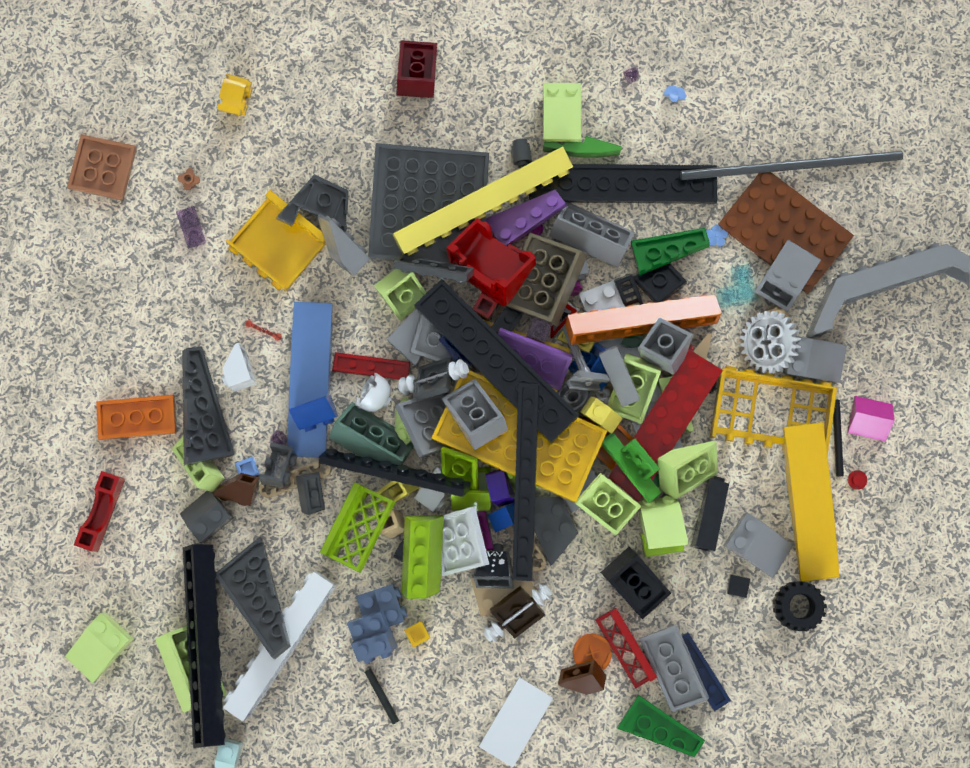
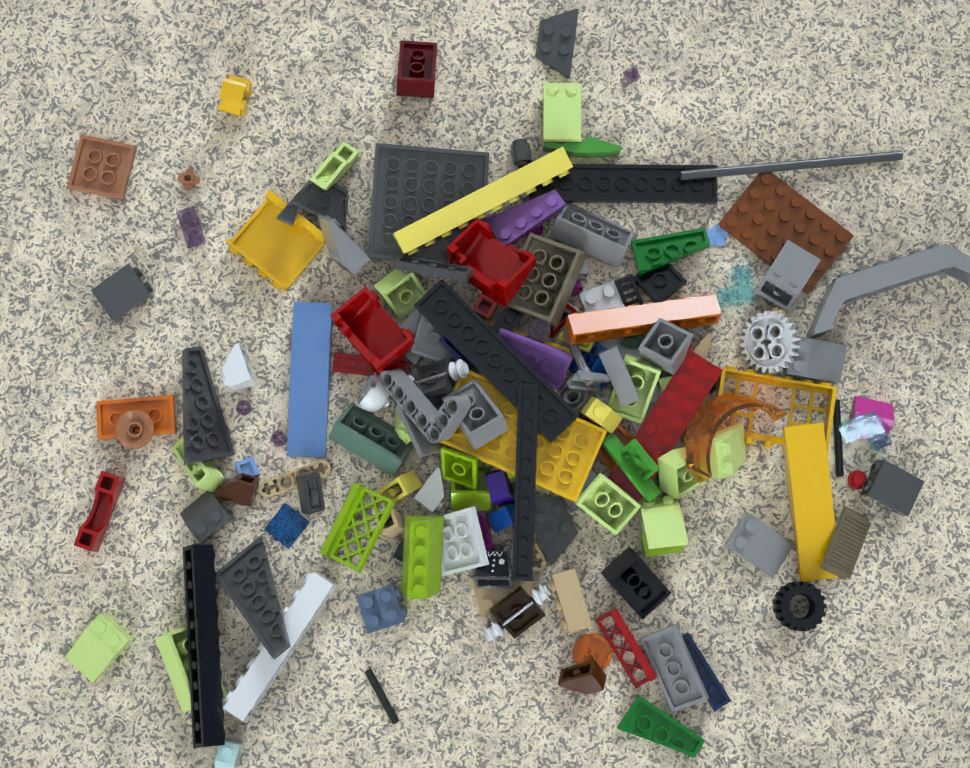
(122, 292): none -> dark grey panel
(125, 429): none -> nougat dish
(243, 412): none -> clear purple hinge
(277, 336): clear red hinge -> none
(278, 465): dark grey window -> none
(287, 525): none -> clear blue piece
(314, 412): blue slope -> none
(335, 166): none -> yellowish green slope
(371, 637): sand blue plate -> none
(373, 331): none -> red windscreen
(393, 472): black plate -> none
(417, 634): yellow plate -> none
(434, 424): none -> light grey beam
(516, 722): white tile -> none
(557, 41): none -> dark grey wing
(570, 601): none -> tan slope
(675, 93): light blue plant -> none
(706, 423): none -> clear orange windscreen
(710, 515): black slope -> none
(727, 451): none -> yellowish green slope
(738, 586): black tile -> none
(846, 543): none -> dark tan window
(866, 426): none -> clear light blue plate
(892, 487): none -> dark grey panel

